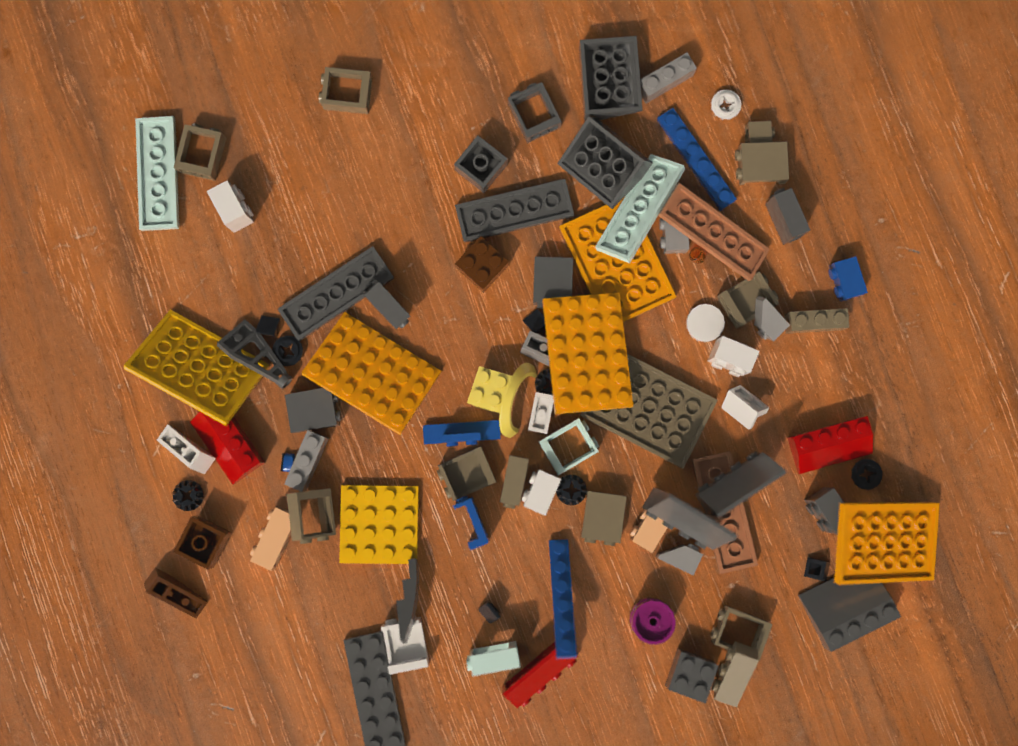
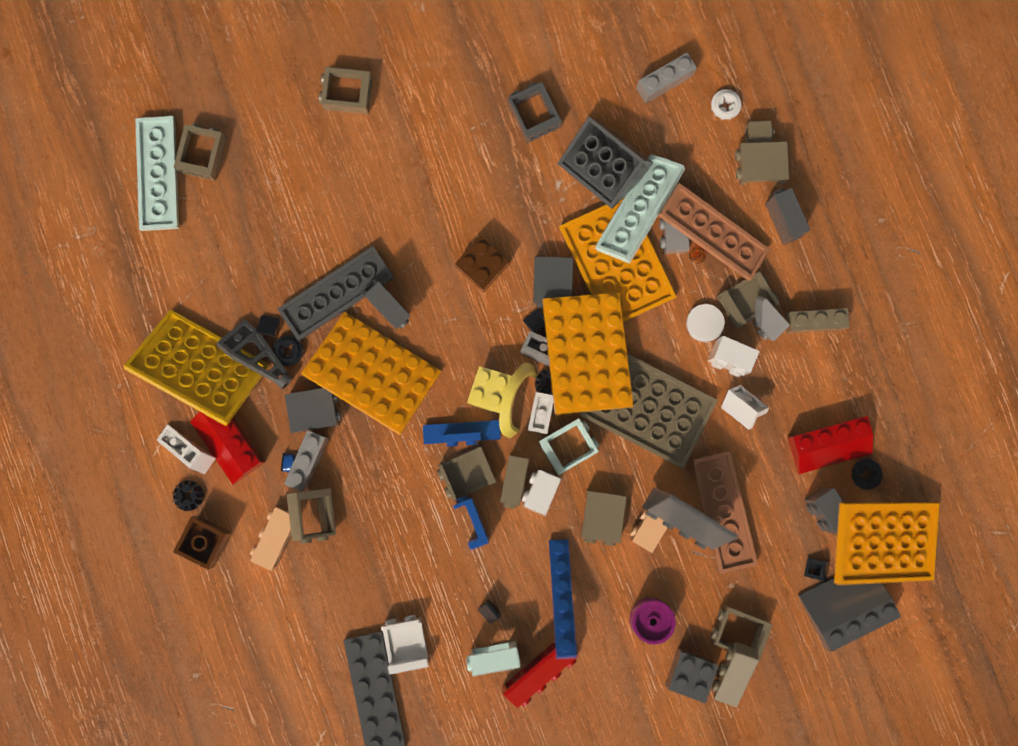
(174, 593): reddish brown slope -> none
(230, 207): white brick -> none
(378, 524): yellow plate -> none
(407, 607): dark grey slope -> none
(480, 164): dark grey brick -> none
(514, 210): dark grey plate -> none
(577, 496): black gear -> none
(610, 77): dark grey slope -> none
(682, 557): light grey slope -> none
(696, 159): blue plate -> none
(739, 483): dark grey slope -> none
(847, 279): blue brick -> none

